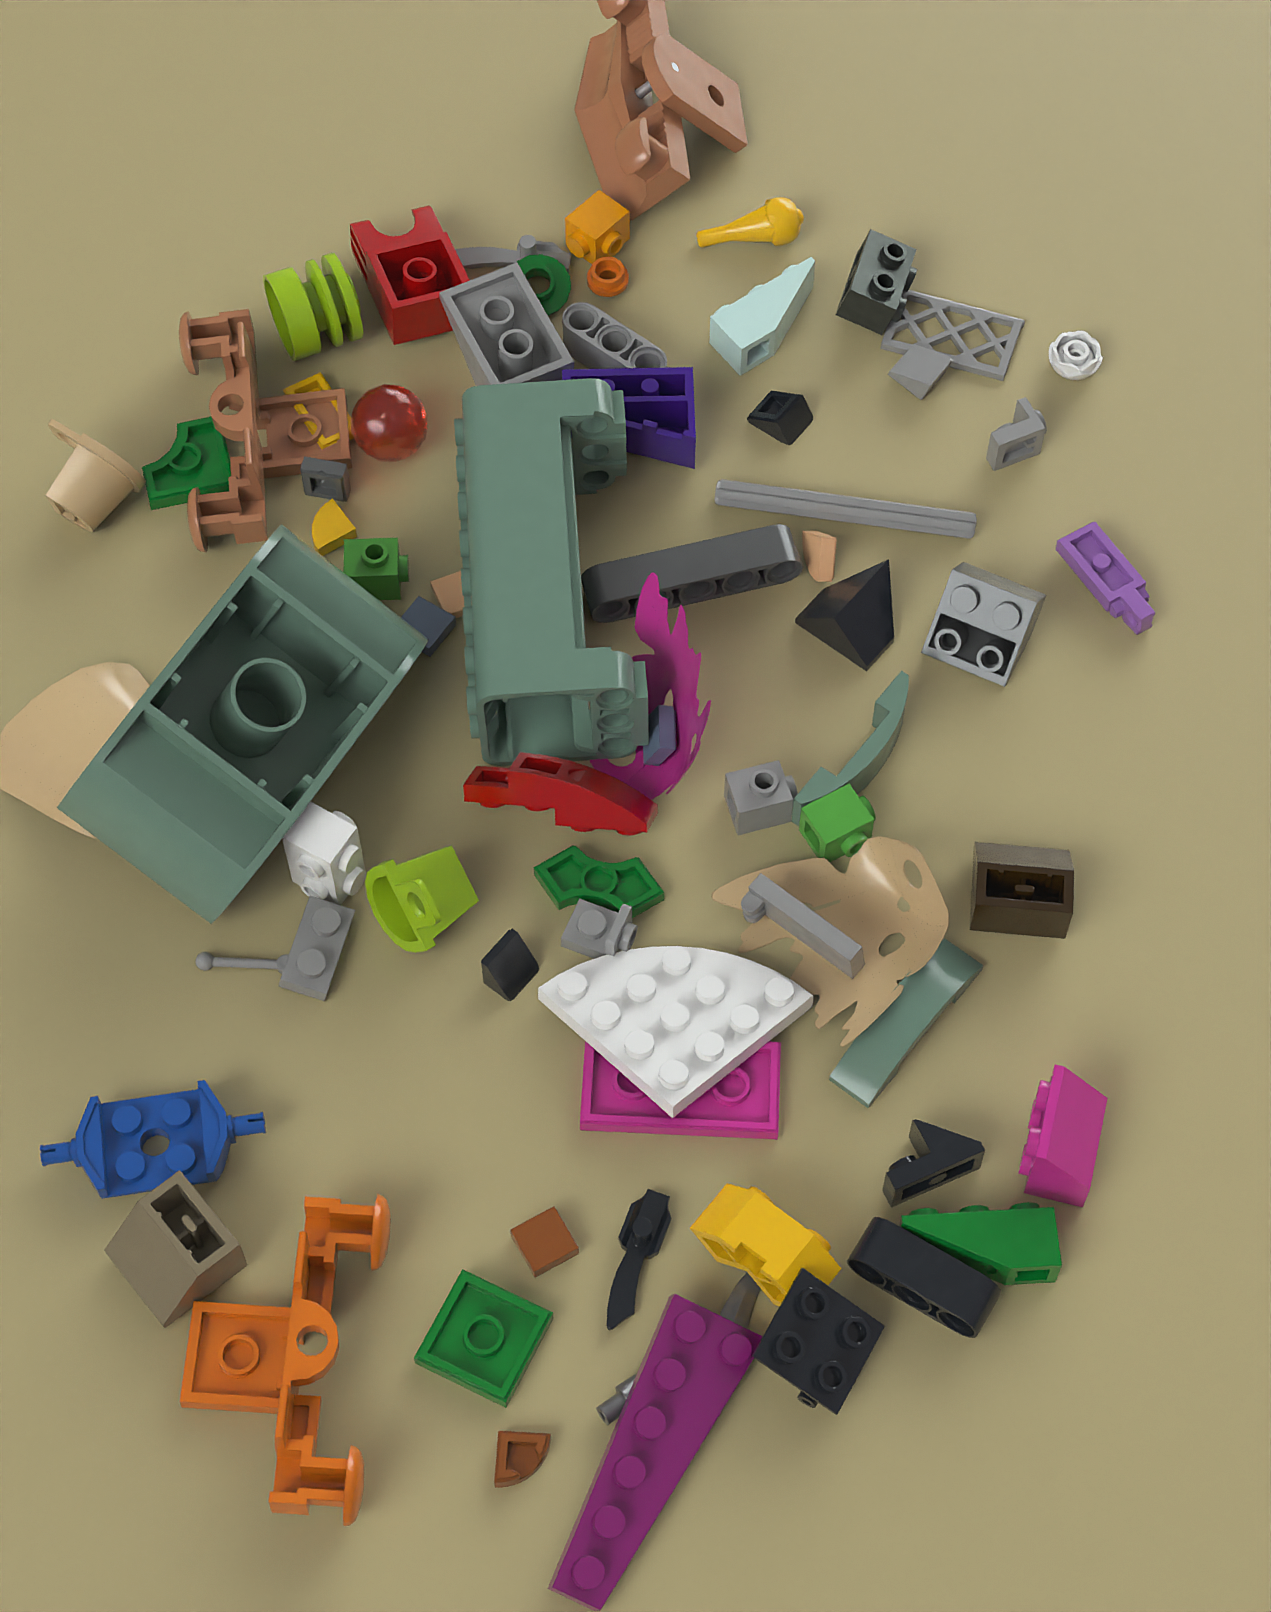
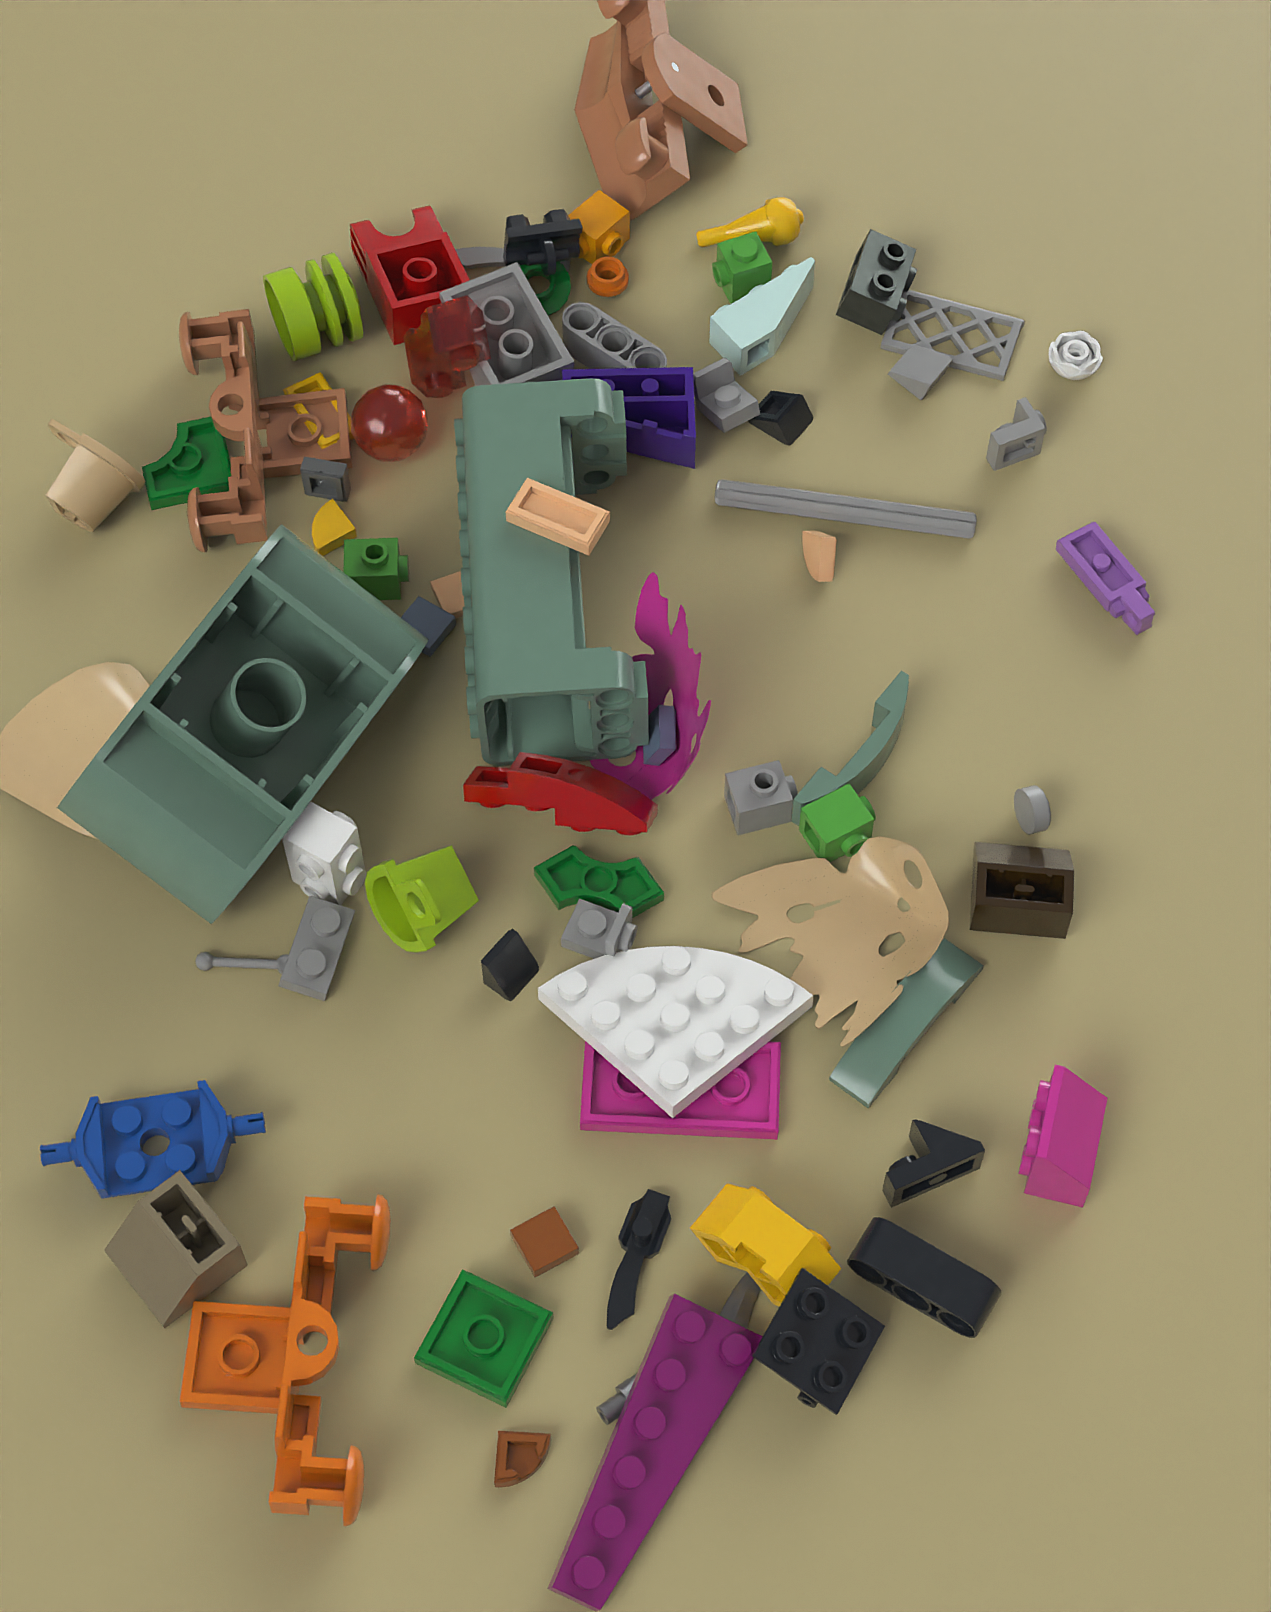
(445, 346): none -> clear red brick
(542, 243): none -> black hips
(558, 516): none -> light nougat tile
(694, 571): dark grey beam -> none
(722, 397): none -> light grey bracket
(741, 265): none -> bright green brick
(803, 923): light grey hinge -> none
(854, 615): black slope -> none
(983, 623): slope -> none
(1002, 1244): green slope -> none
(1032, 809): none -> light grey tile

